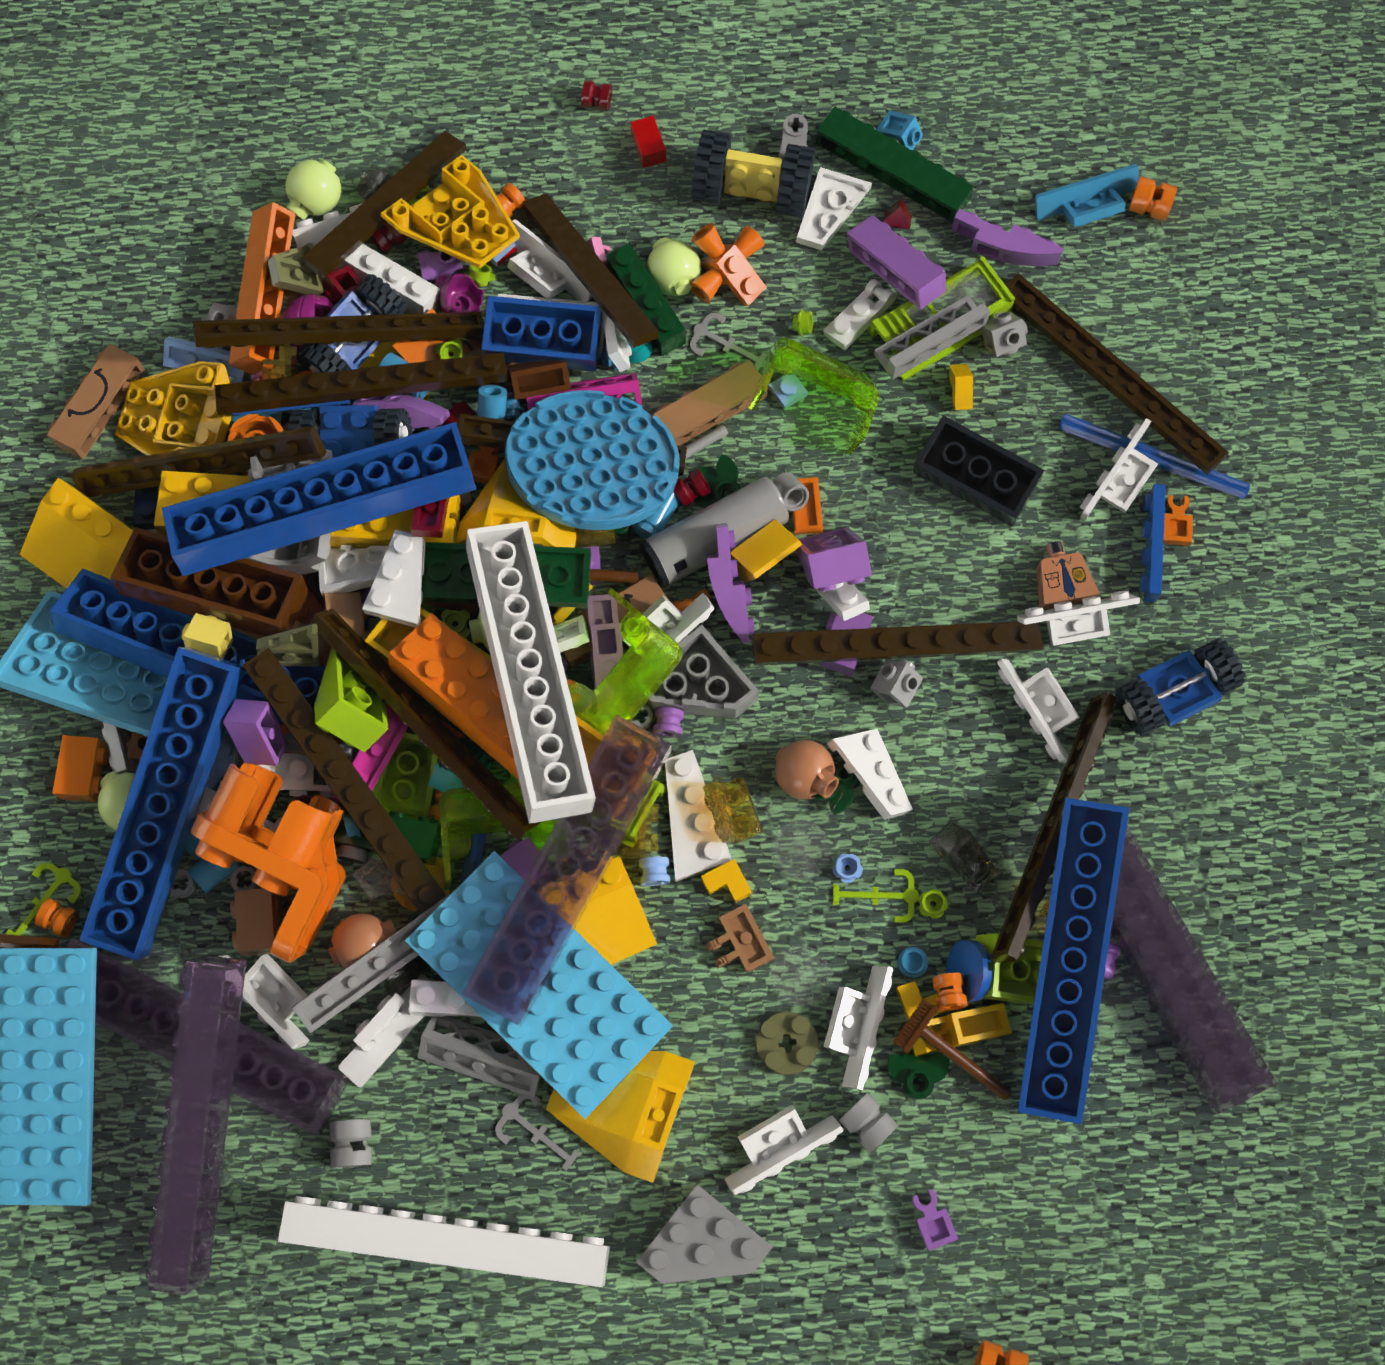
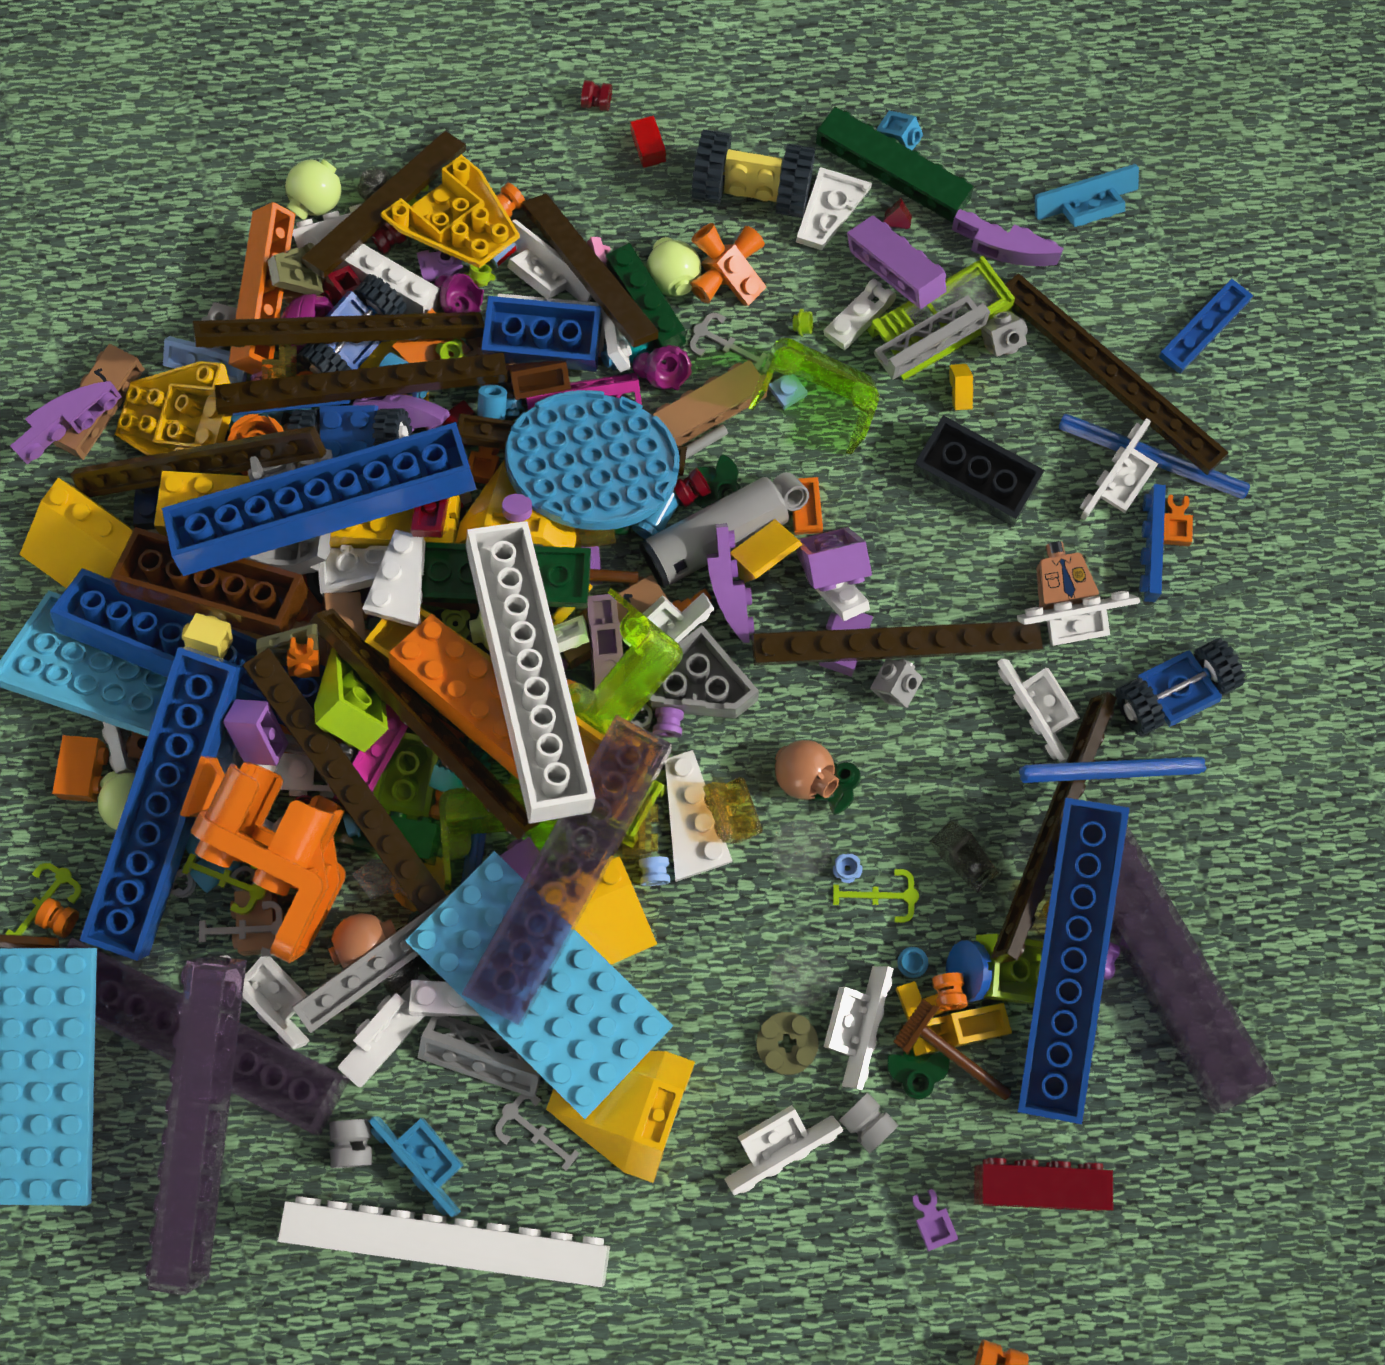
(73, 409): none -> medium lavender slope
(203, 786): none -> orange slope
(243, 929): none -> light grey piece
(255, 891): none -> lime piece
(302, 659): none -> orange plate
(352, 854): light grey tile -> none
(425, 1156): none -> dark azure bracket
(517, 507): none -> medium lavender tile
(657, 373): none -> magenta piece
(703, 1243): light grey brick -> none
(727, 876): yellow piece -> none
(745, 939): medium nougat hinge -> none
(792, 123): light grey piece -> none
(872, 765): white wing -> none
(936, 896): lime plate -> none
(1043, 1187): none -> dark red brick
(1111, 769): none -> blue axle
(1142, 198): orange wheel -> none
(1205, 326): none -> blue plate

